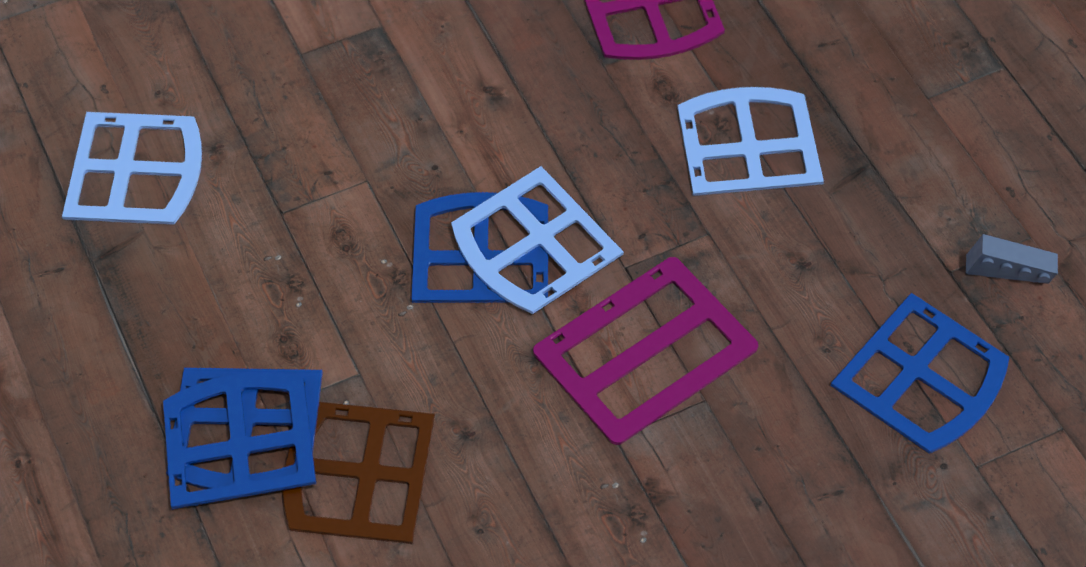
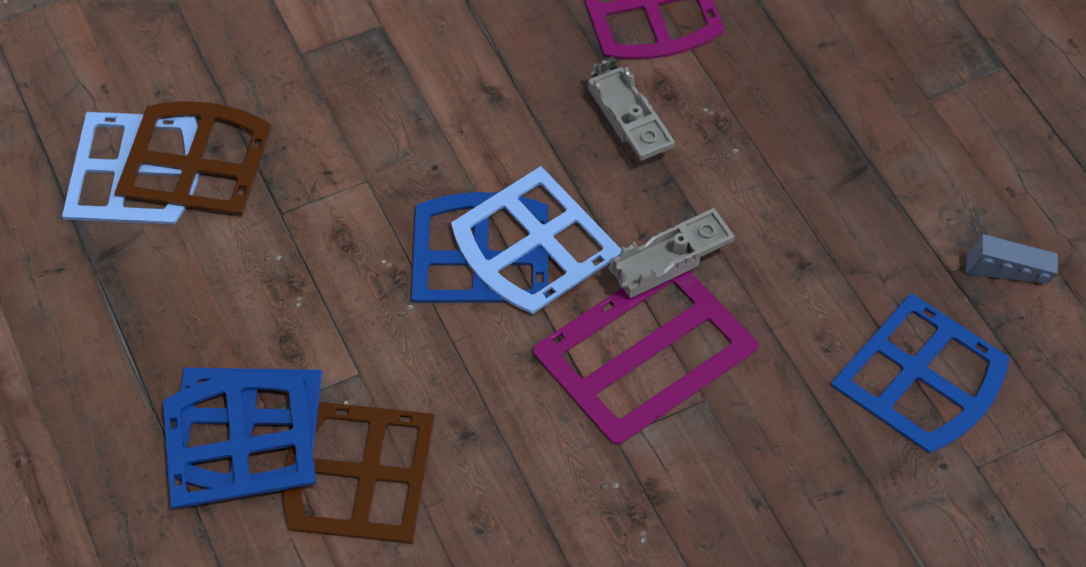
(193, 162): none -> reddish brown window
(628, 110): none -> light grey piece
(669, 253): none -> light grey piece
(749, 146): light blue window -> none

